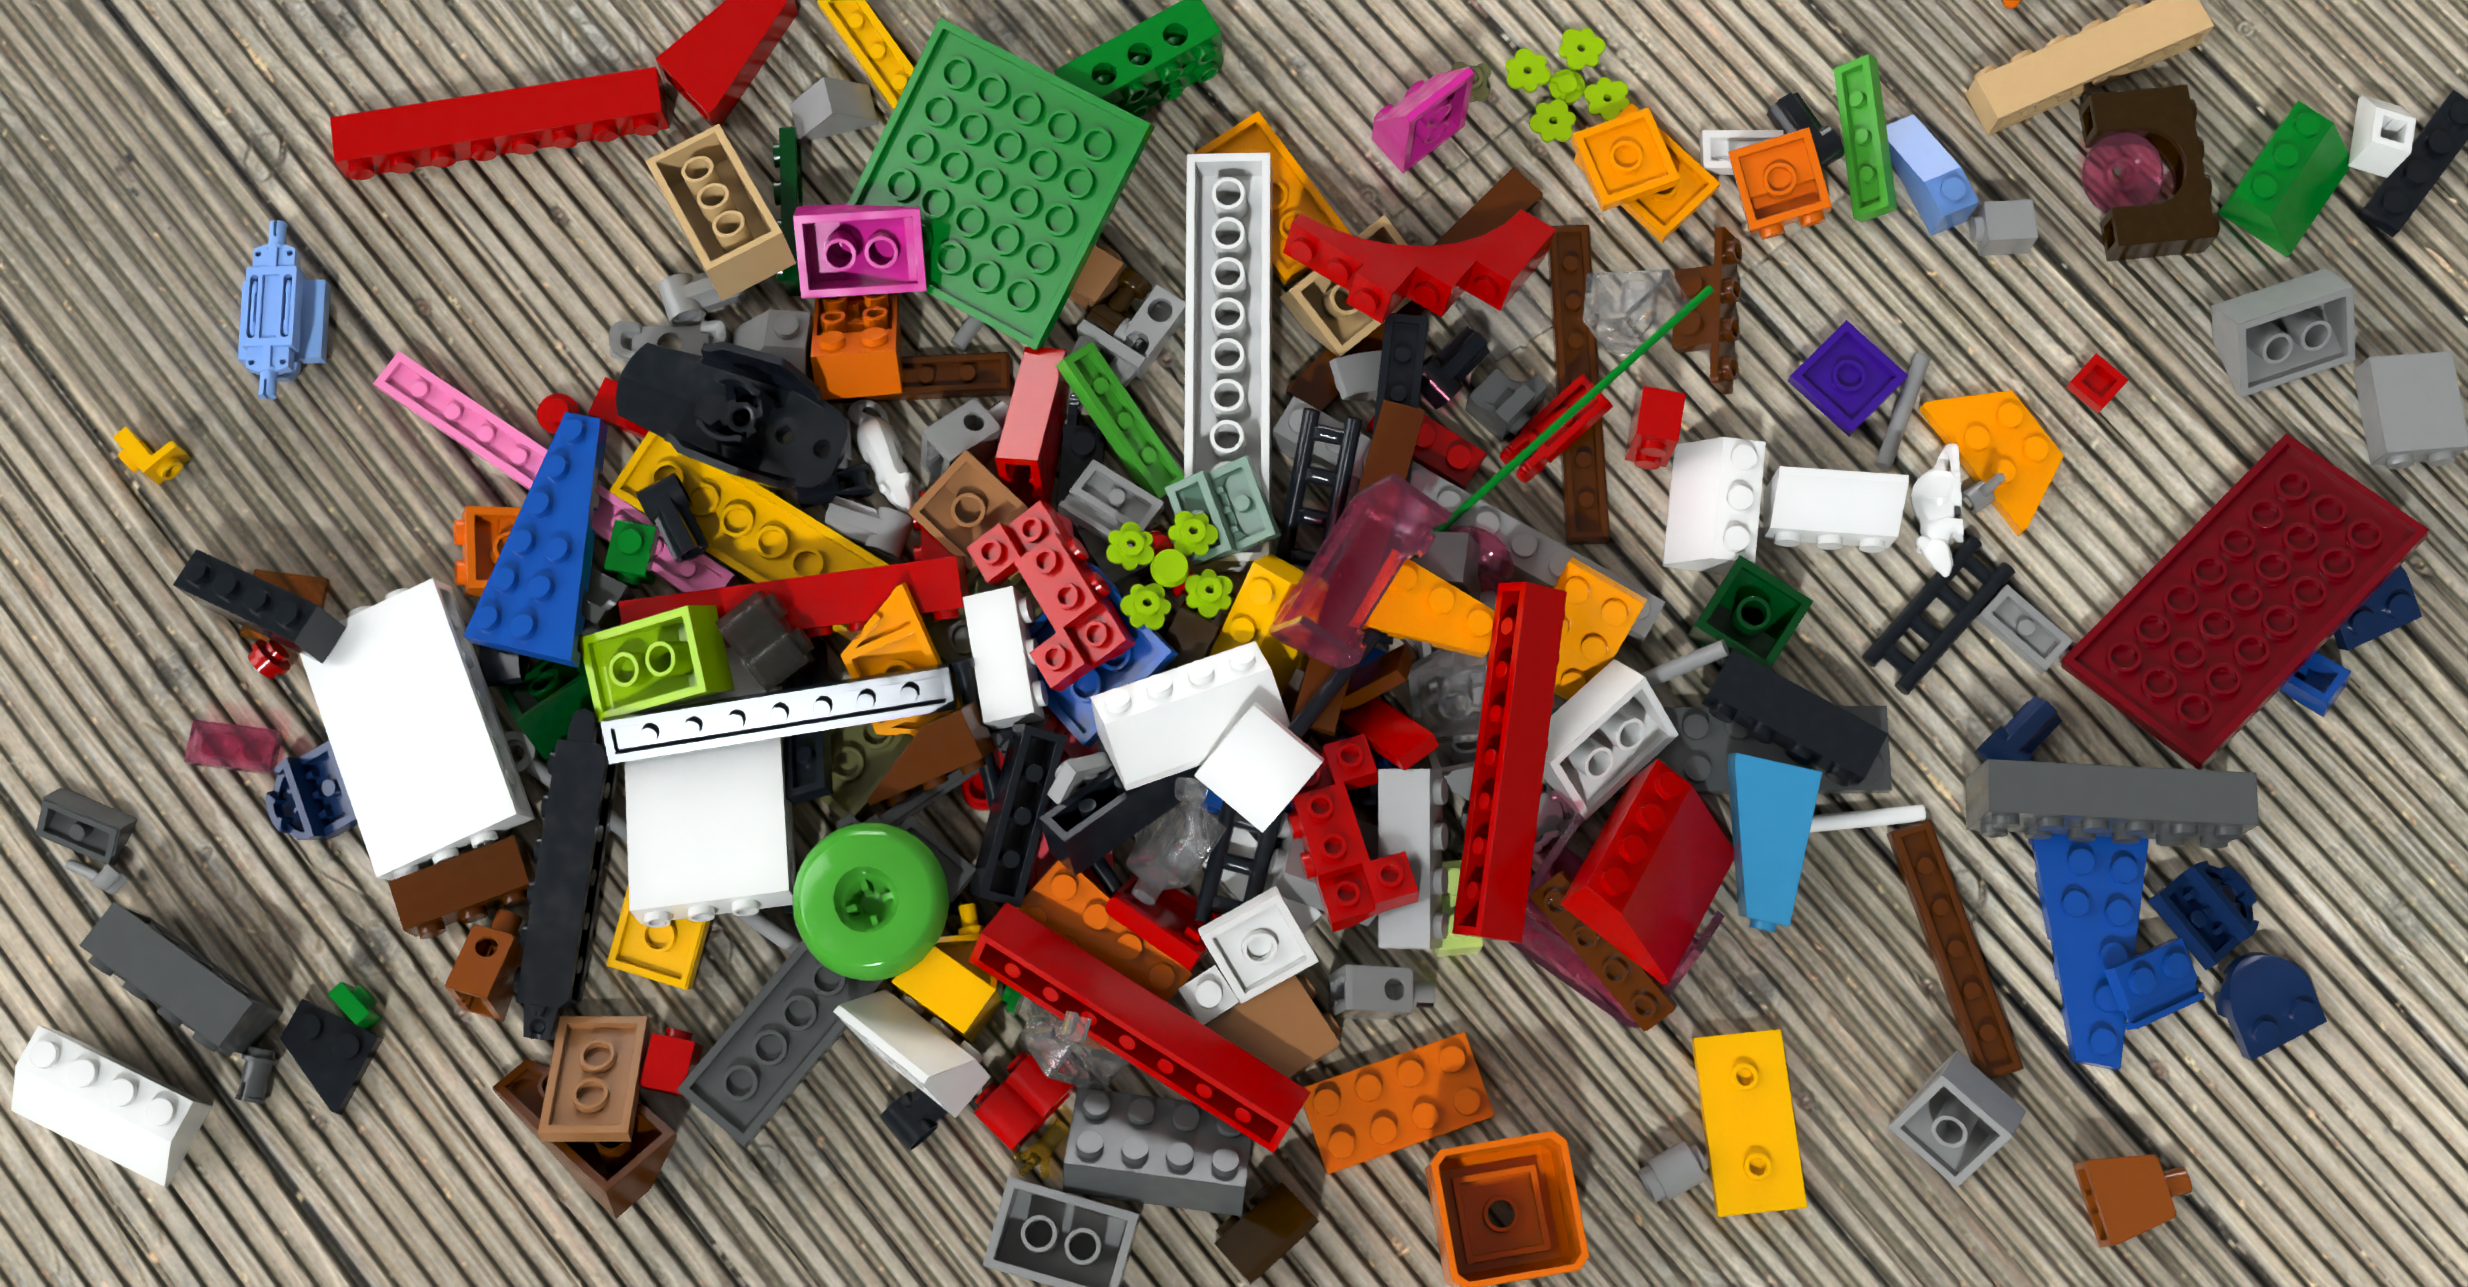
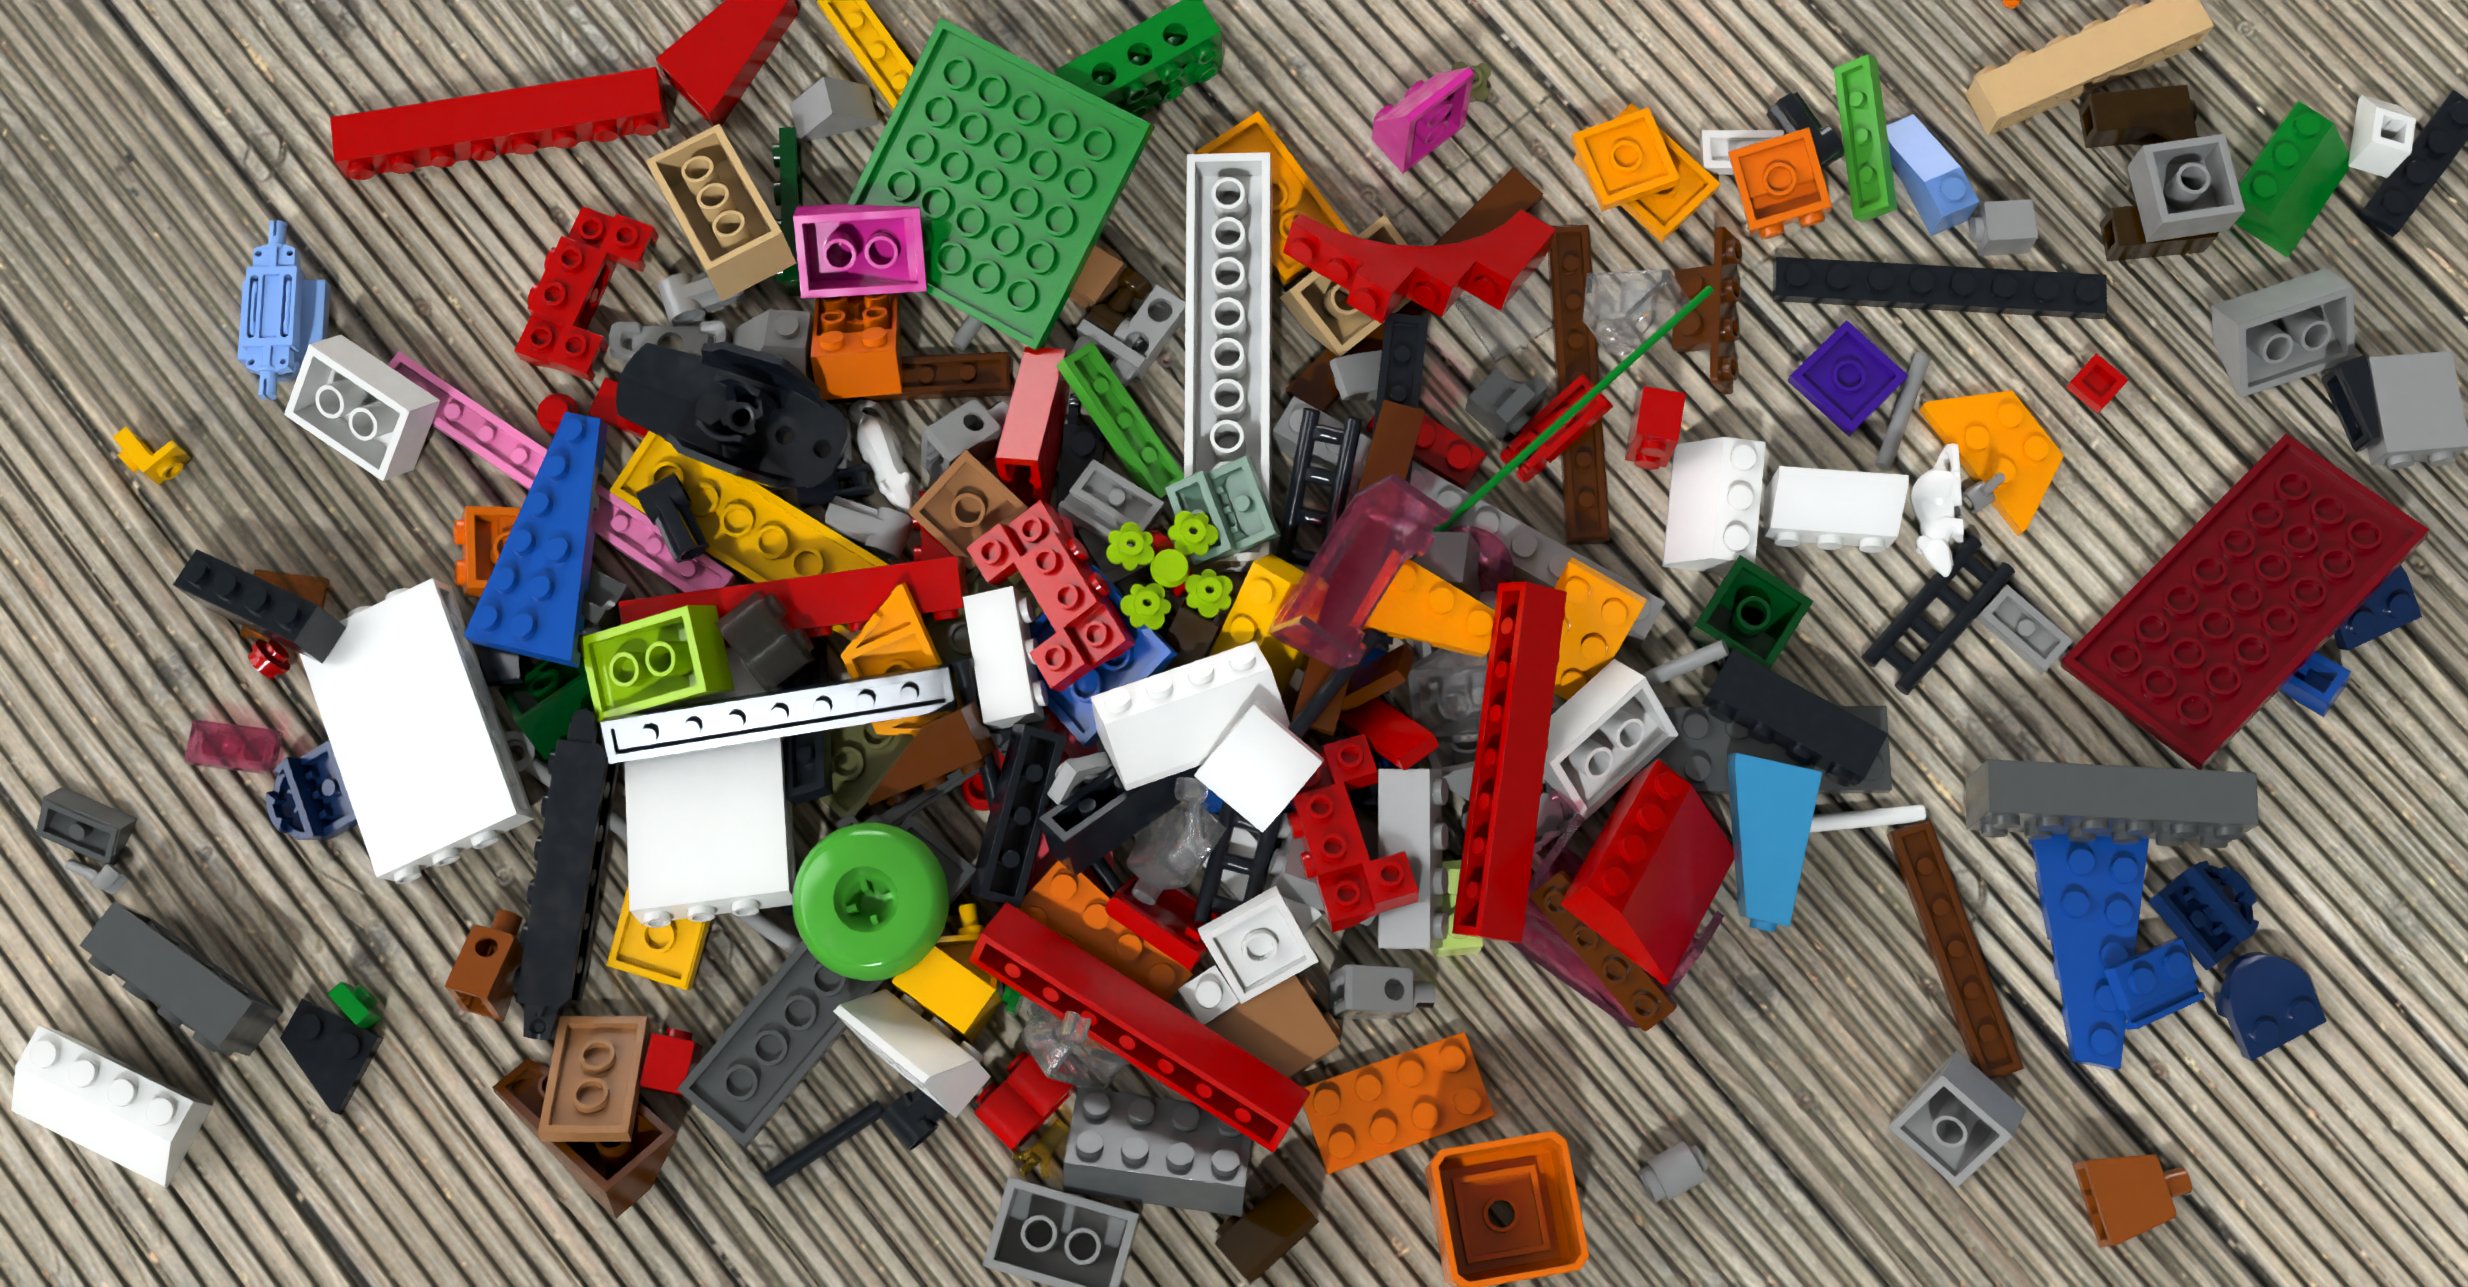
(256, 1074): dark grey pin -> none
(361, 407): none -> white brick
(463, 887): reddish brown brick -> none
(573, 287): none -> red bracket
(632, 553): green bracket -> none
(692, 1129): clear piece -> none
(824, 1144): none -> black bar
(1447, 368): black piece -> none
(1566, 85): lime plant -> none
(1748, 1123): yellow plate -> none
(1939, 288): none -> black plate
(2022, 733): dark blue piece -> none
(2139, 166): clear pink dish -> none
(2185, 188): none -> light grey brick
(2353, 400): none -> black slope

